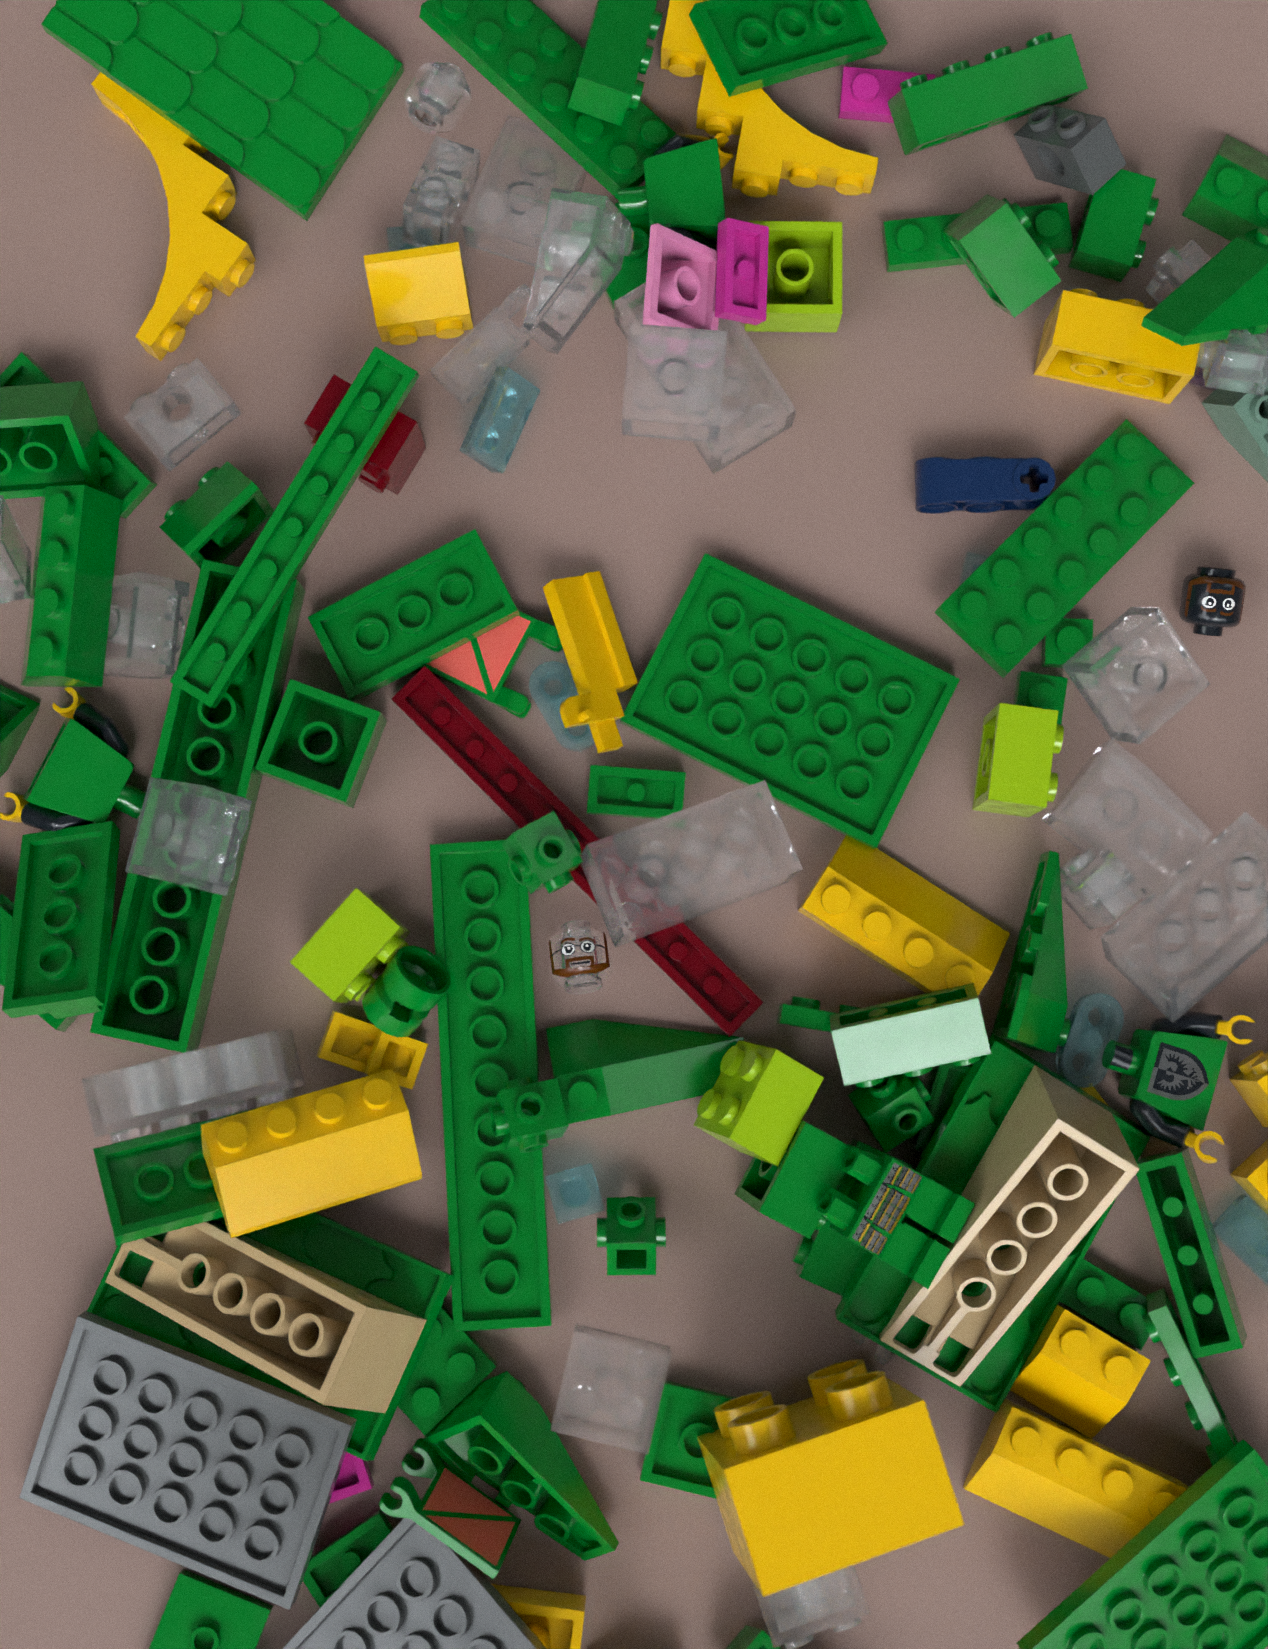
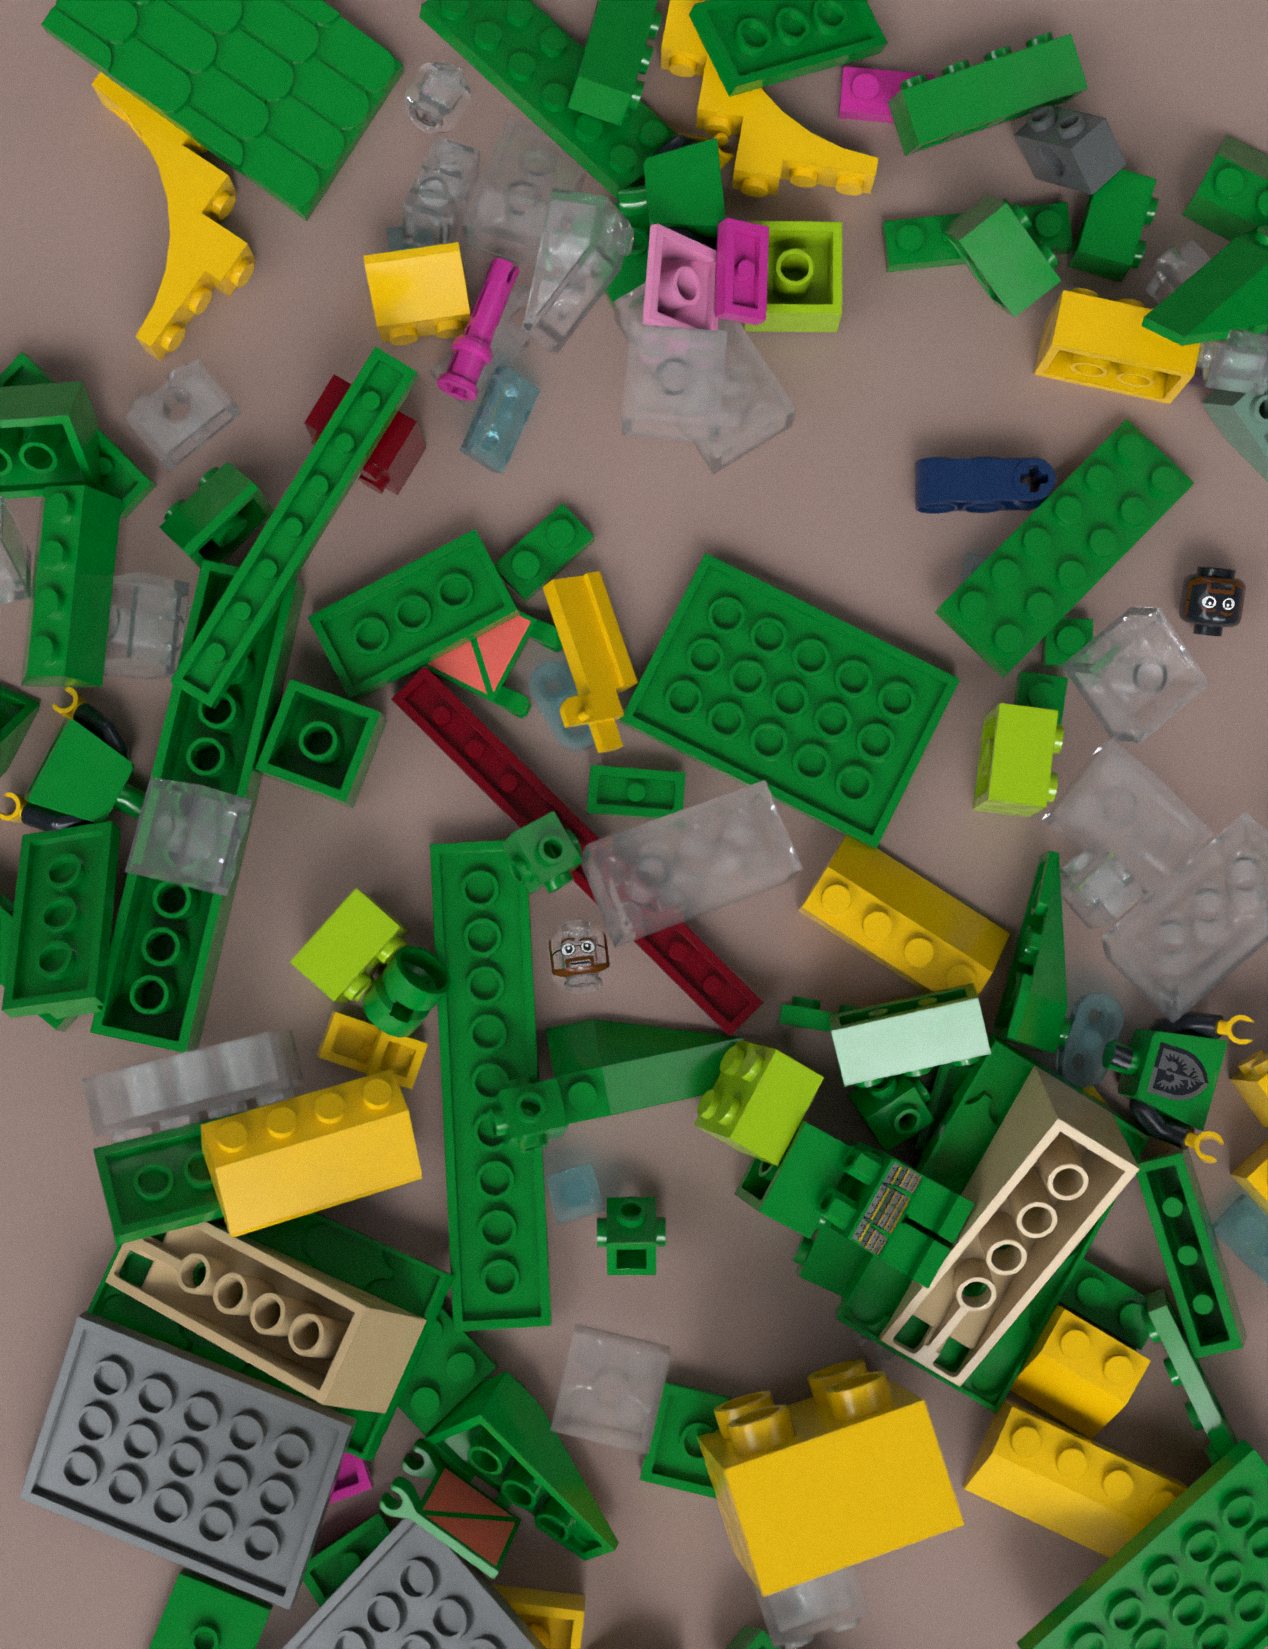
(473, 348): none -> dark pink pin
(544, 553): none -> green plate

